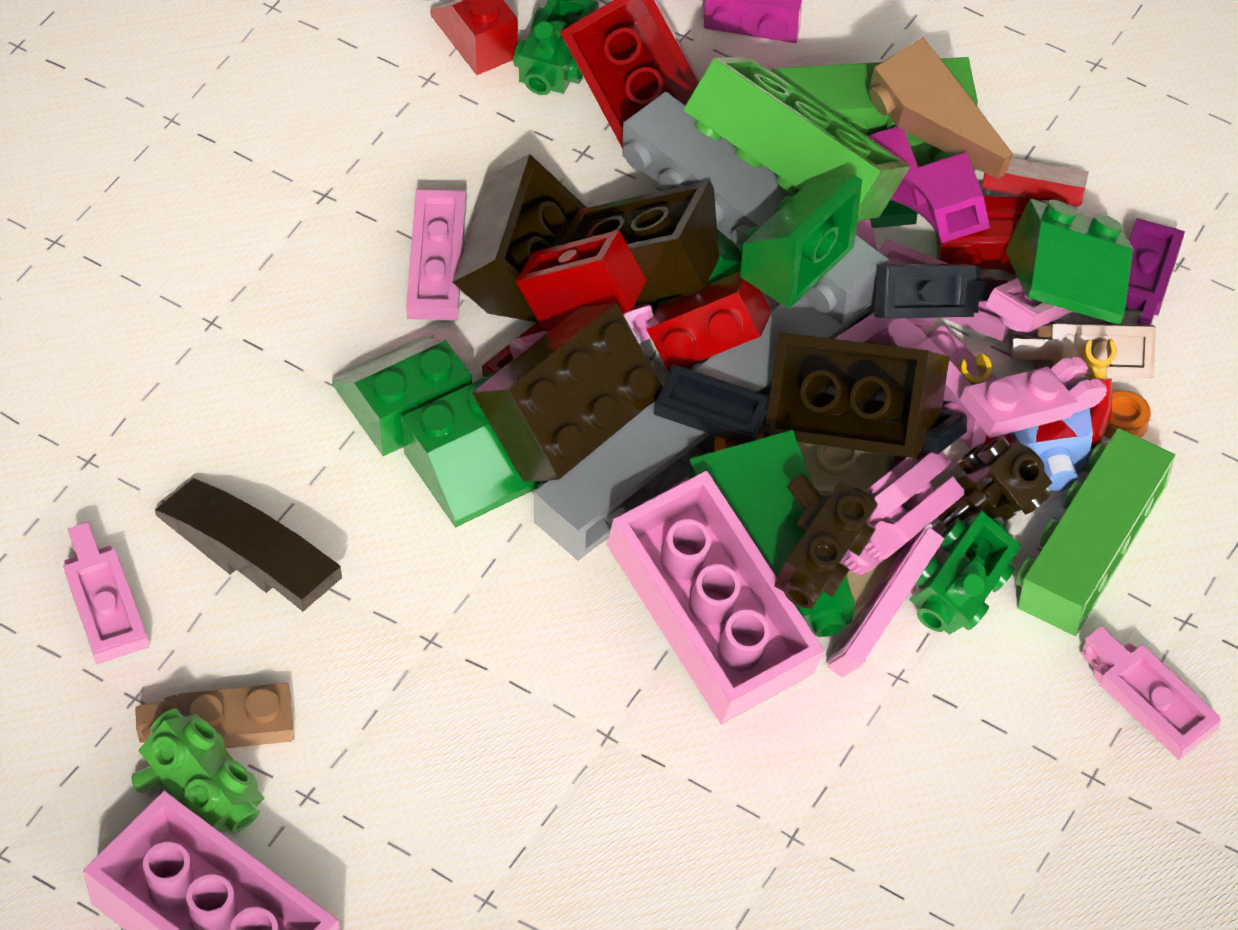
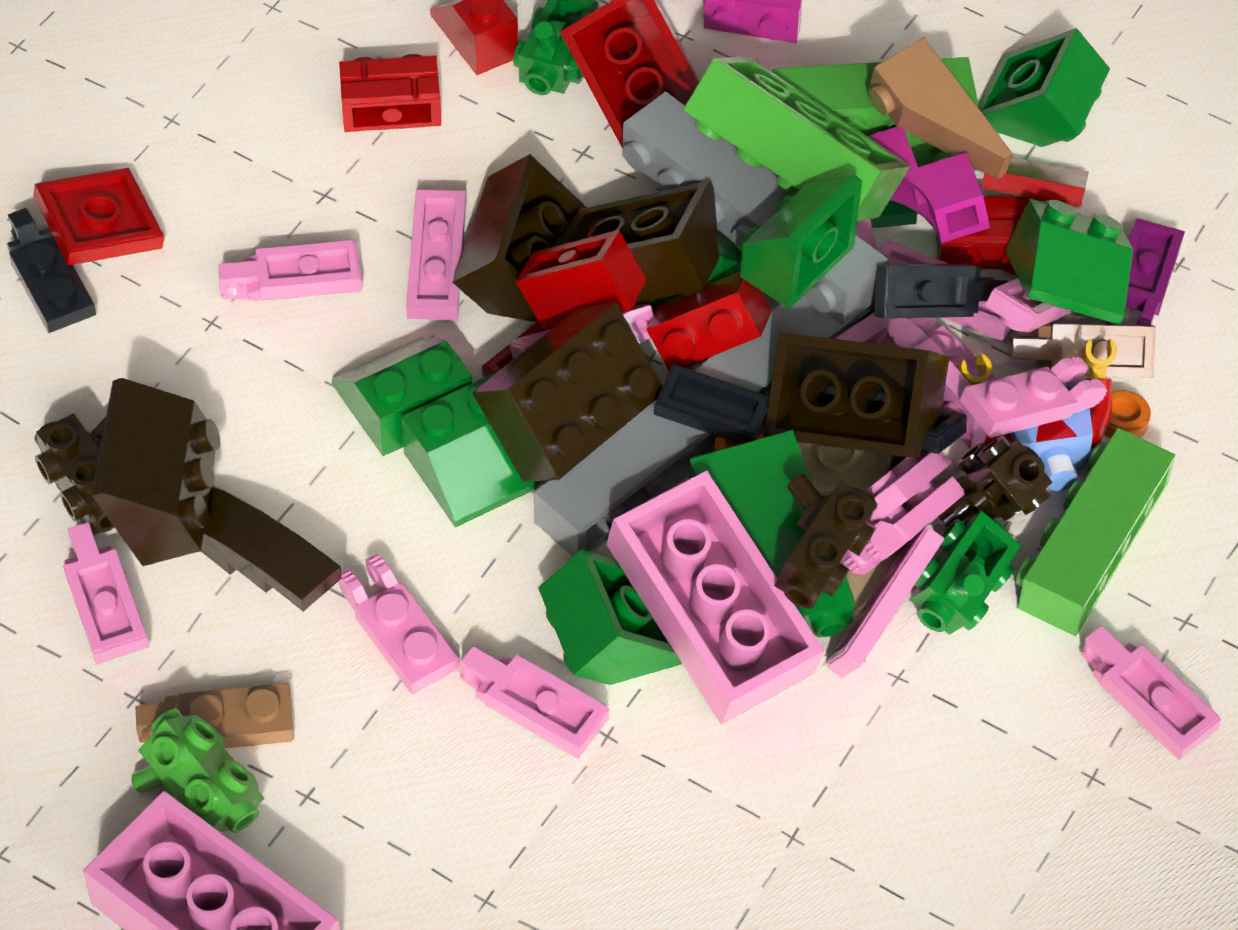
(47, 279): none -> black hinge
(71, 460): none -> dark brown brick
(98, 216): none -> red tile
(156, 470): none -> dark brown slope
(293, 272): none -> bright pink hinge
(390, 93): none -> red brick
(399, 627): none -> bright pink hinge
(535, 699): none -> bright pink hinge
(603, 622): none -> green slope
(1045, 89): none -> green slope

